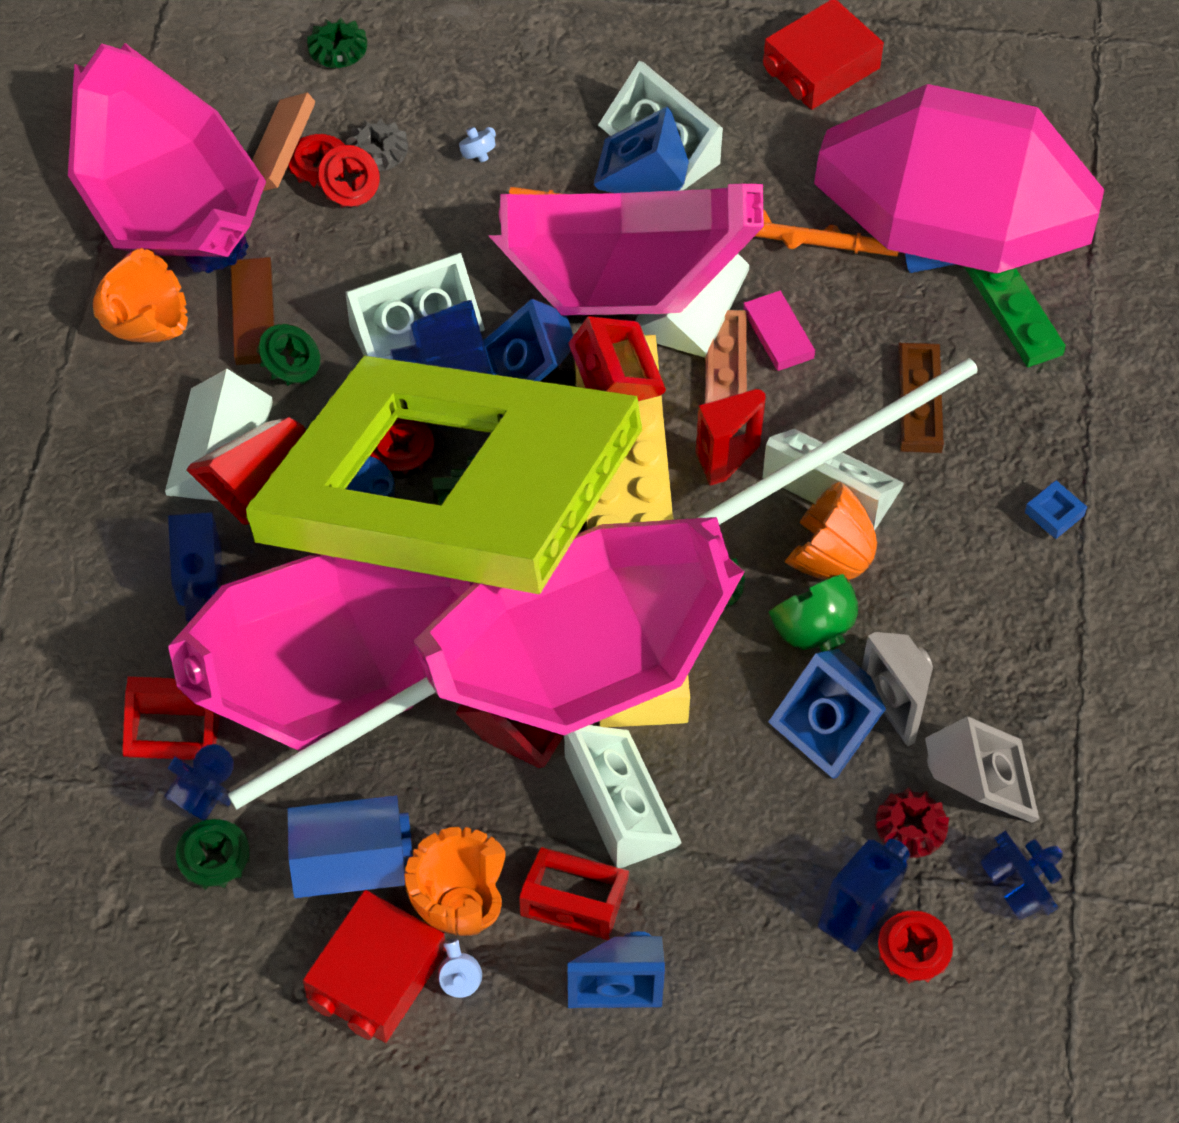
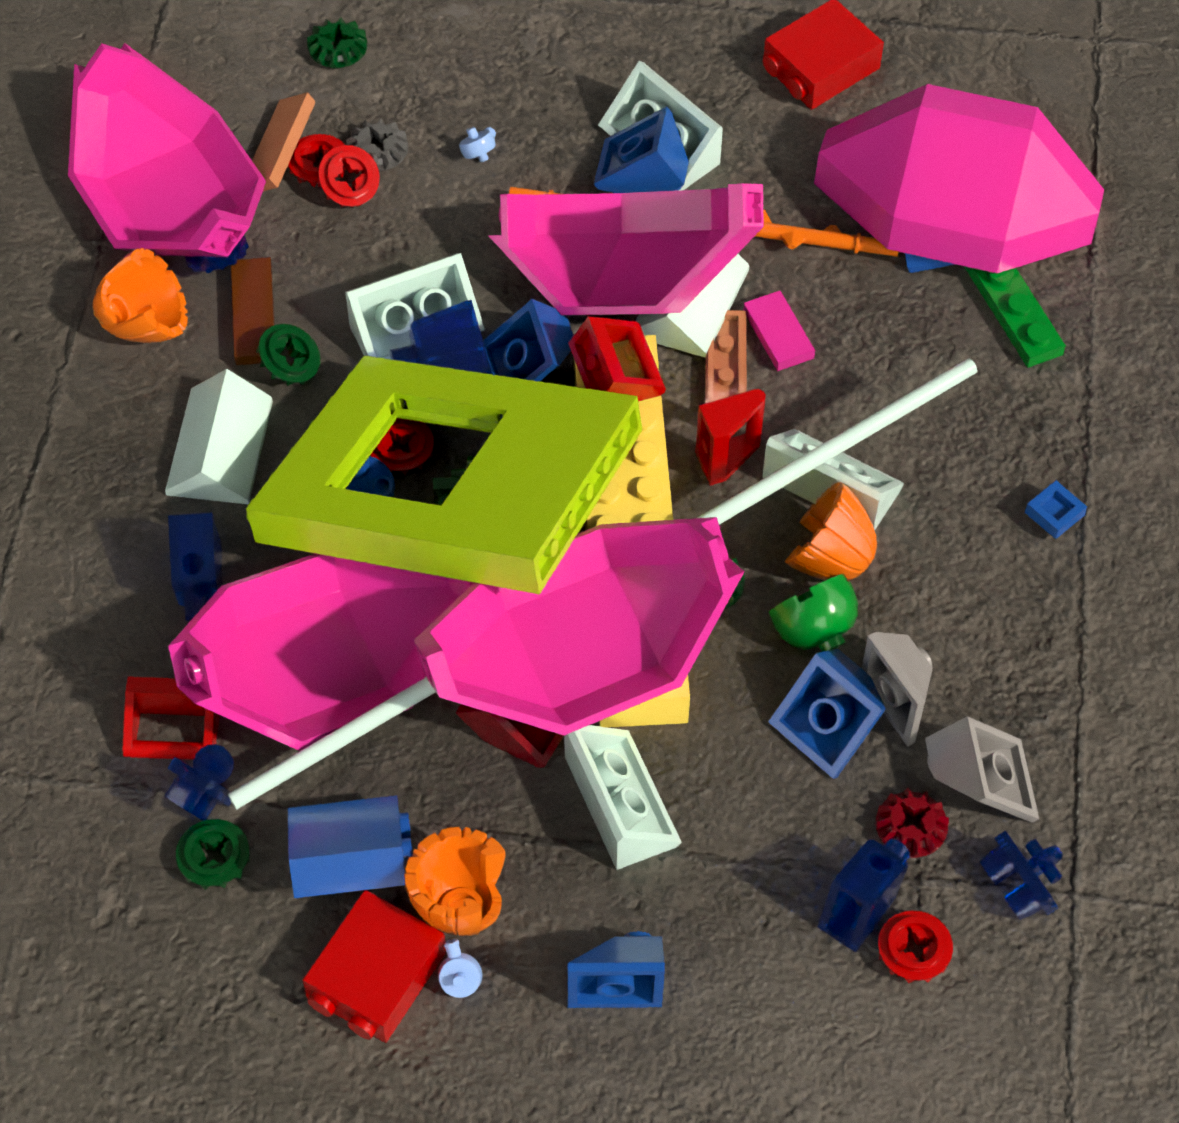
(244, 465): red slope -> none
(568, 909): red tile -> none
(923, 427): reddish brown tile -> none

